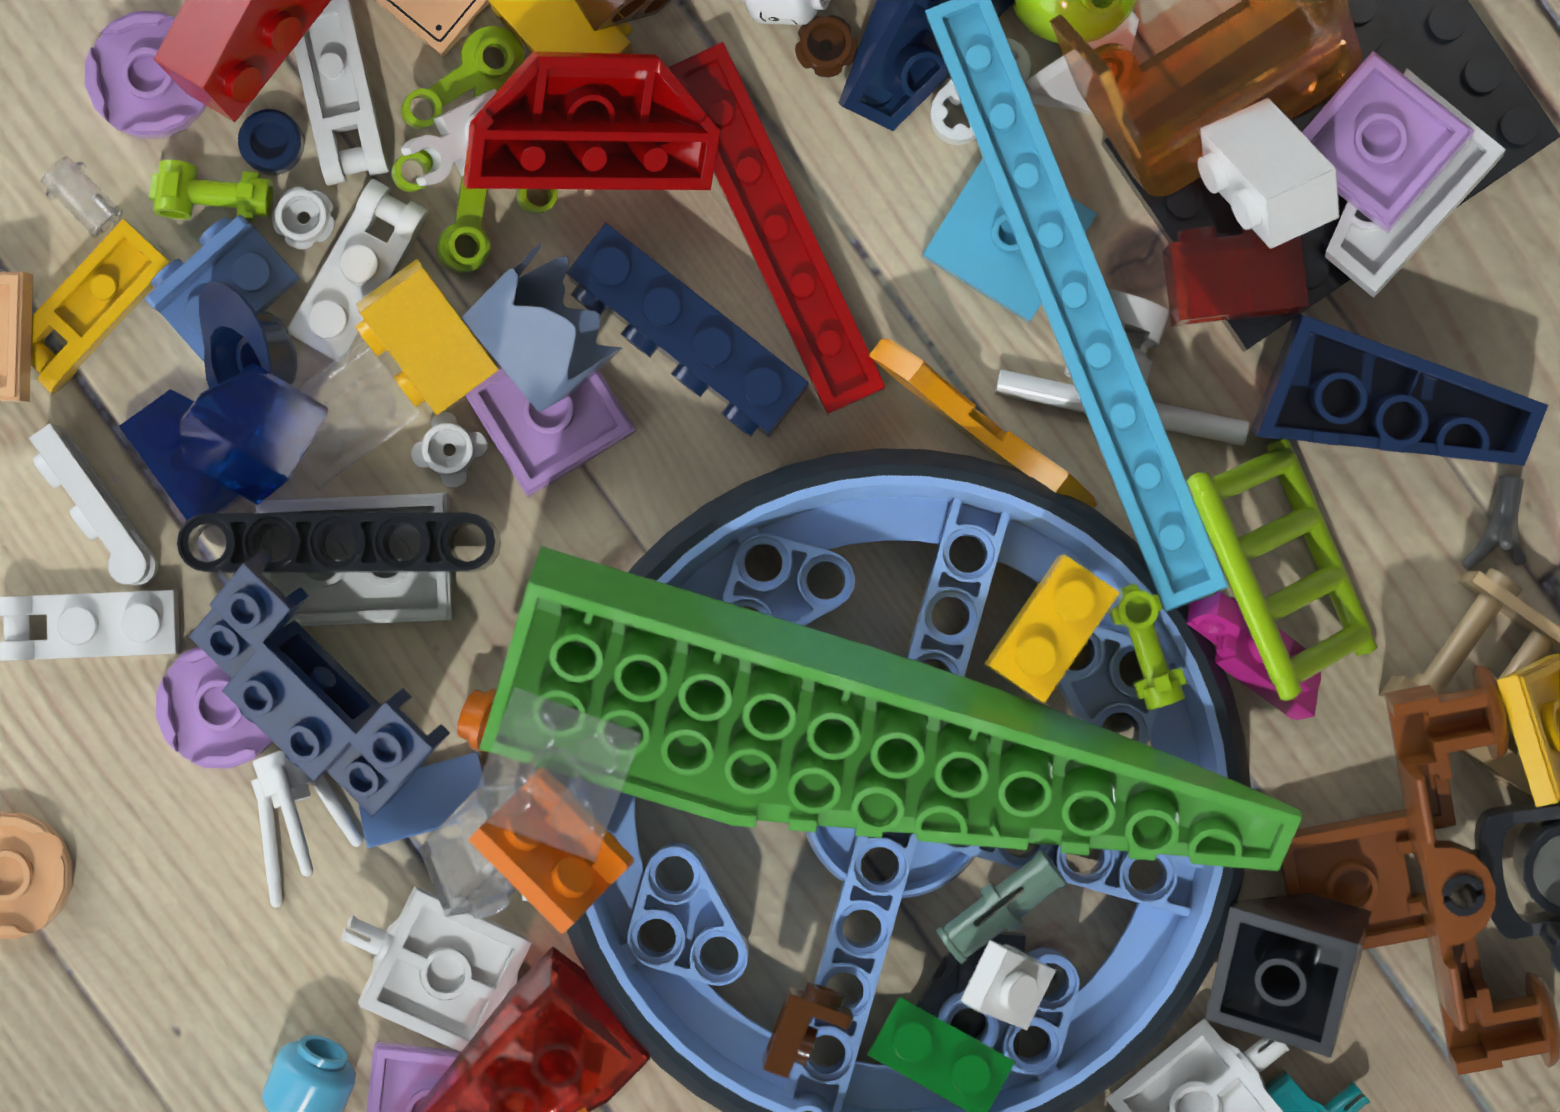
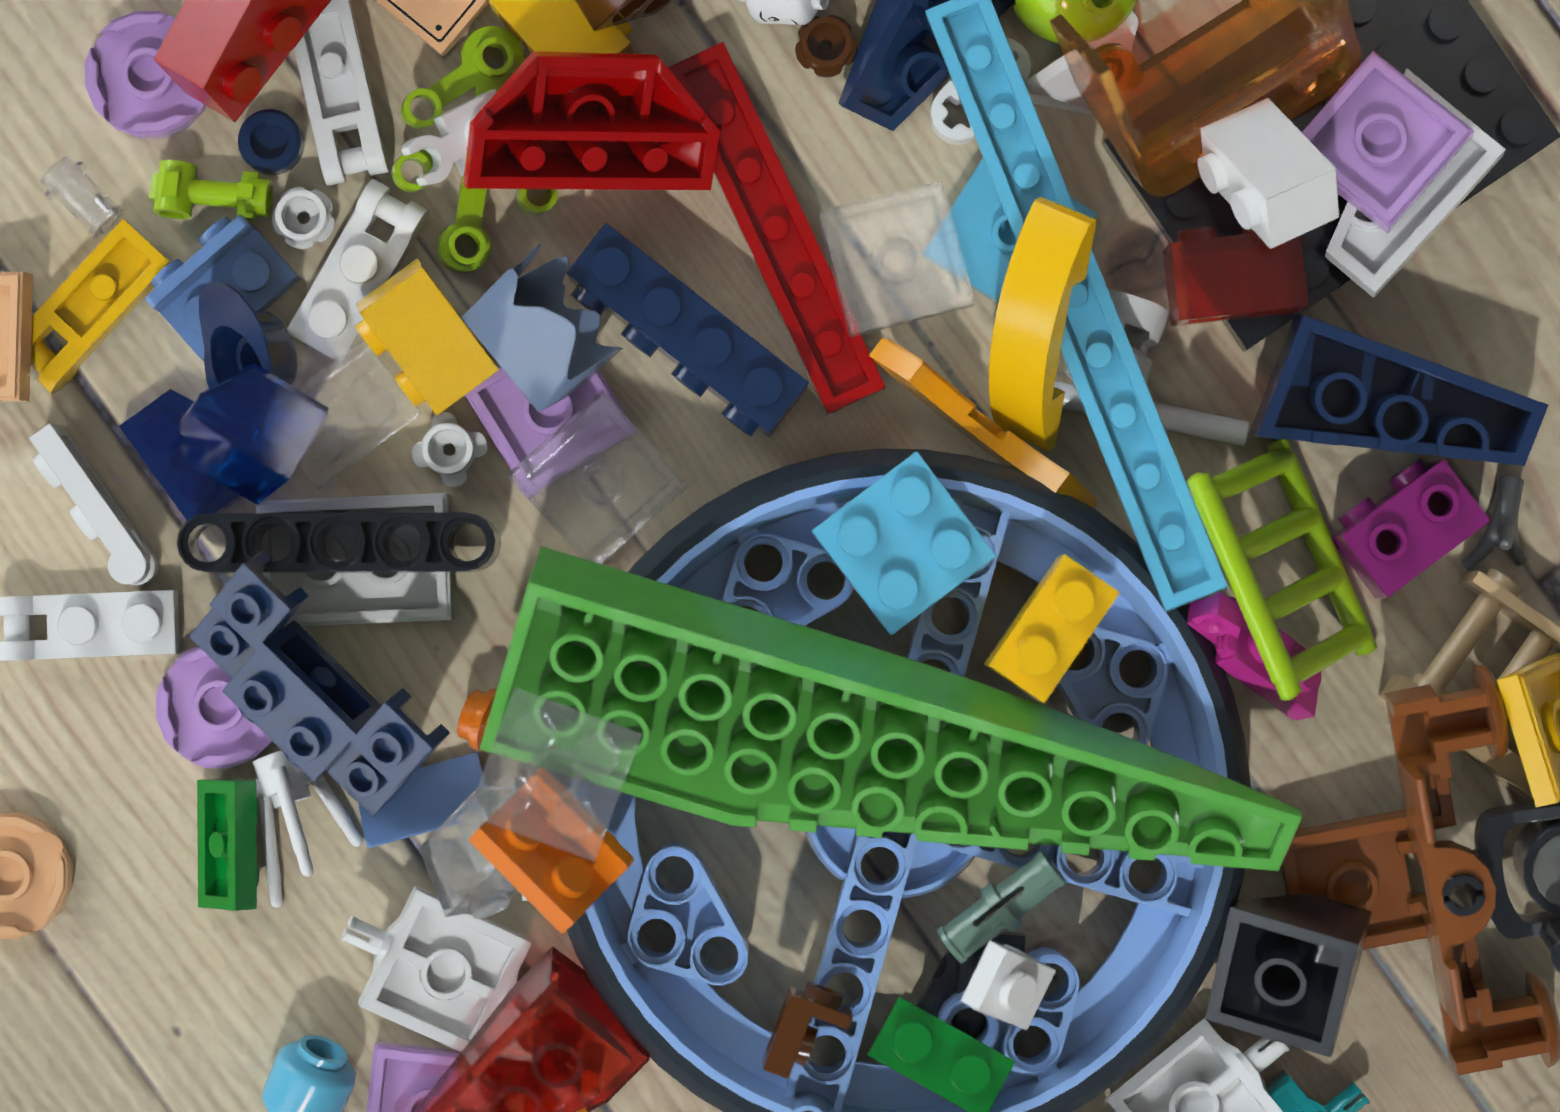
(227, 844): none -> green plate
(597, 479): none -> clear plate
(896, 258): none -> clear plate
(903, 543): none -> medium azure plate
(1031, 320): none -> yellow slope
(1138, 612): lime bar -> none
(1408, 527): none -> magenta brick

